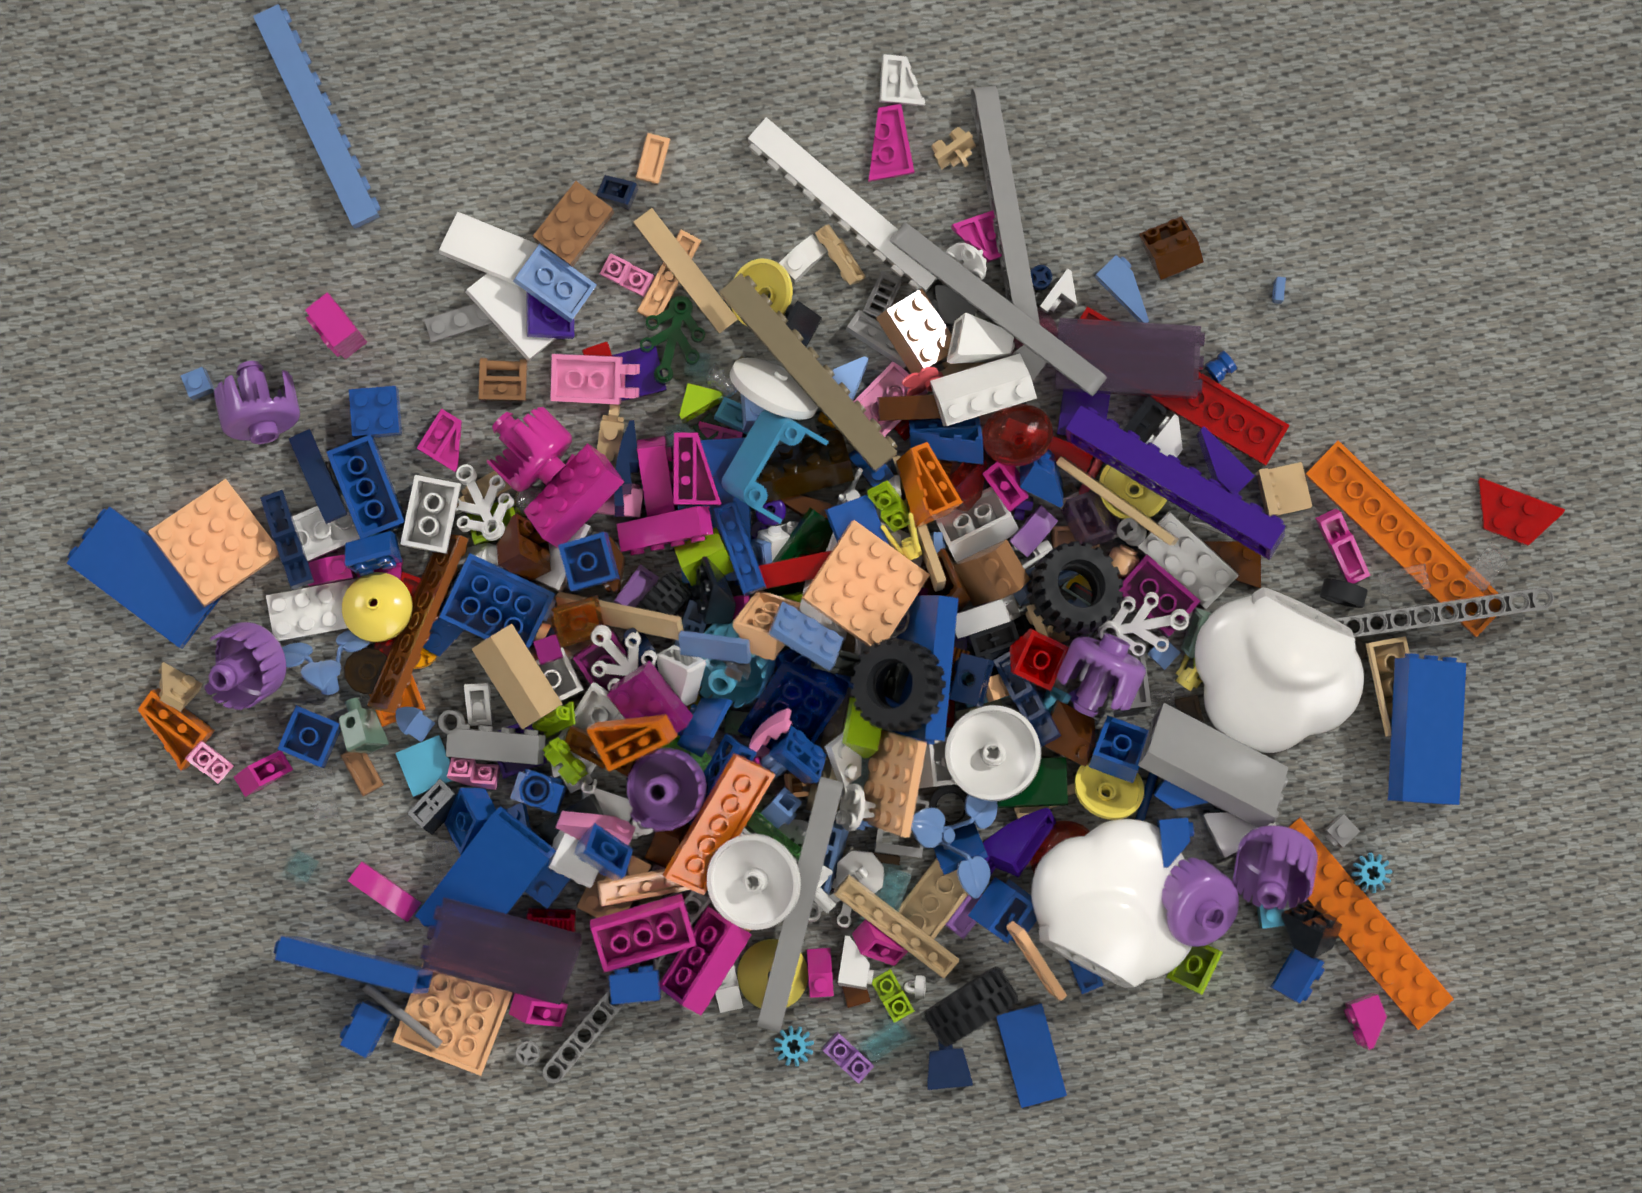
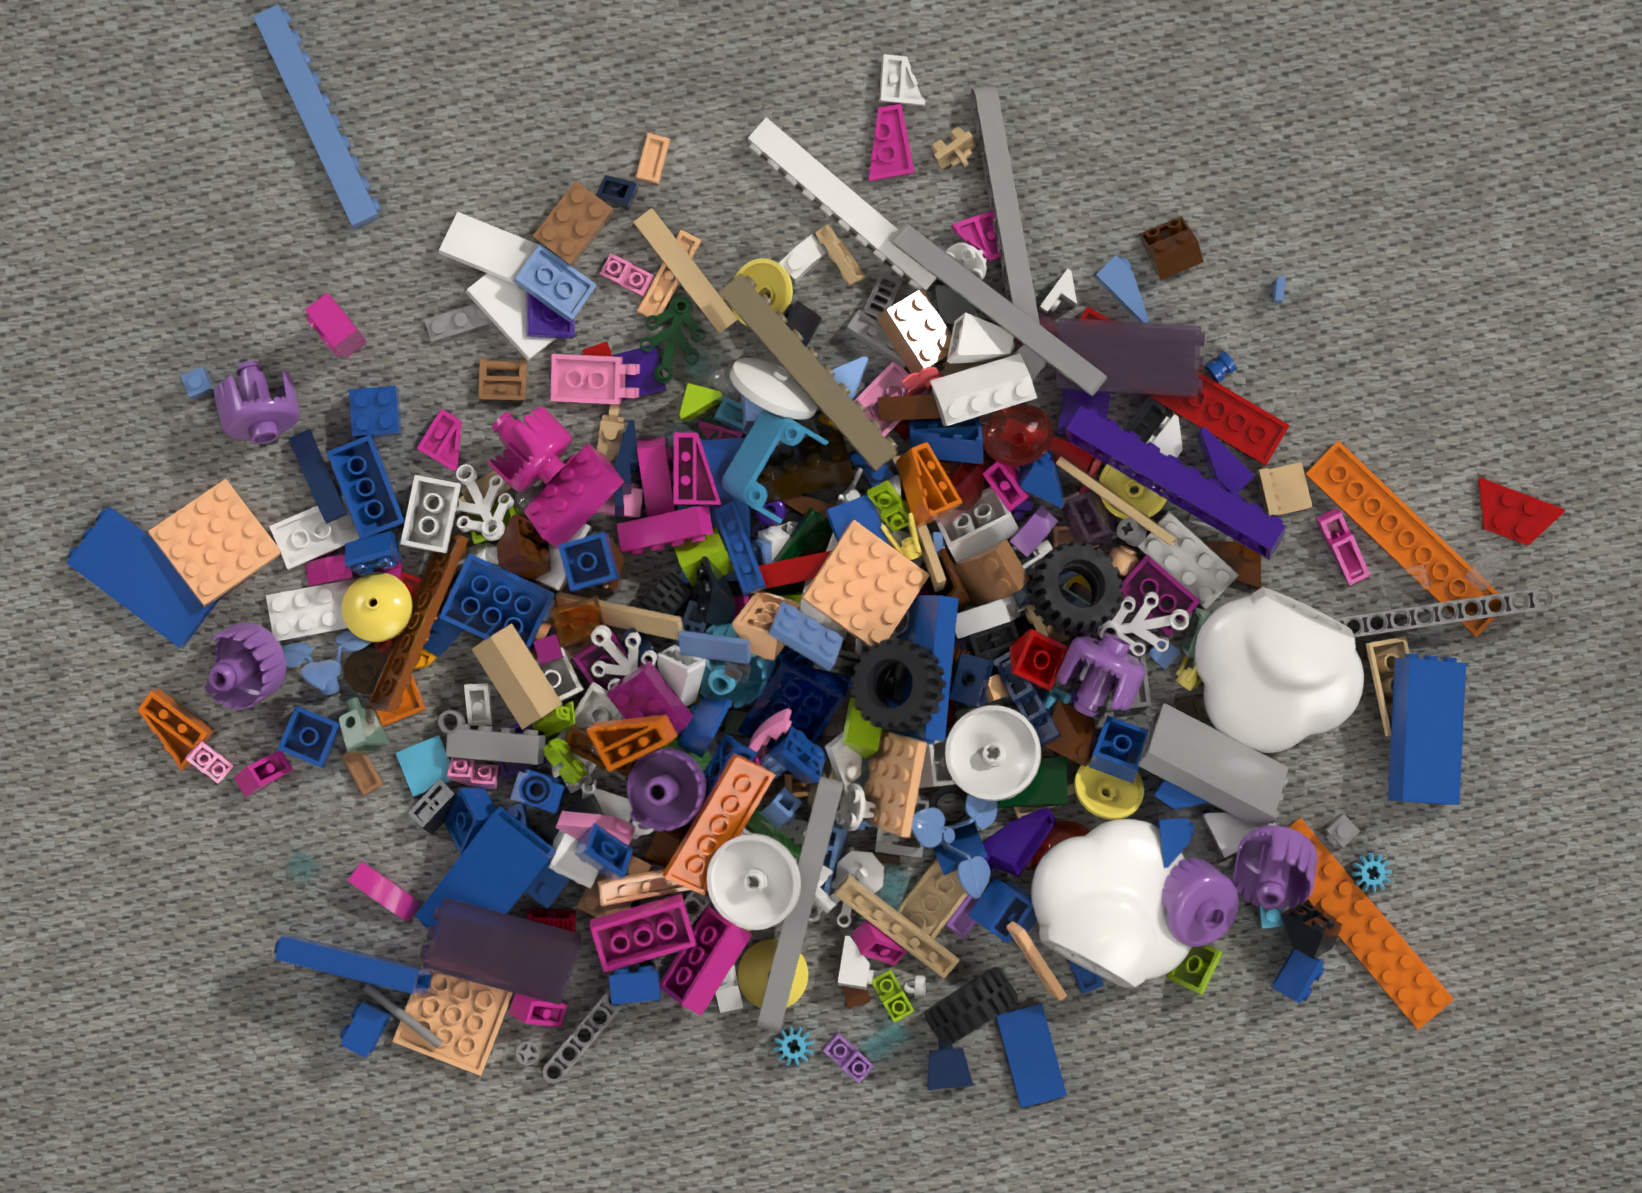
(177, 687): tan wing -> none
(287, 539): dark blue slope -> none
(413, 722): medium blue tile -> none
(636, 587): medium lavender tile -> none
(820, 972): dark pink slope -> none
(1042, 273): dark blue wheel -> none
(1148, 791): blue bar -> none
(1343, 593): black tyre -> none
(1367, 1017): dark pink slope -> none

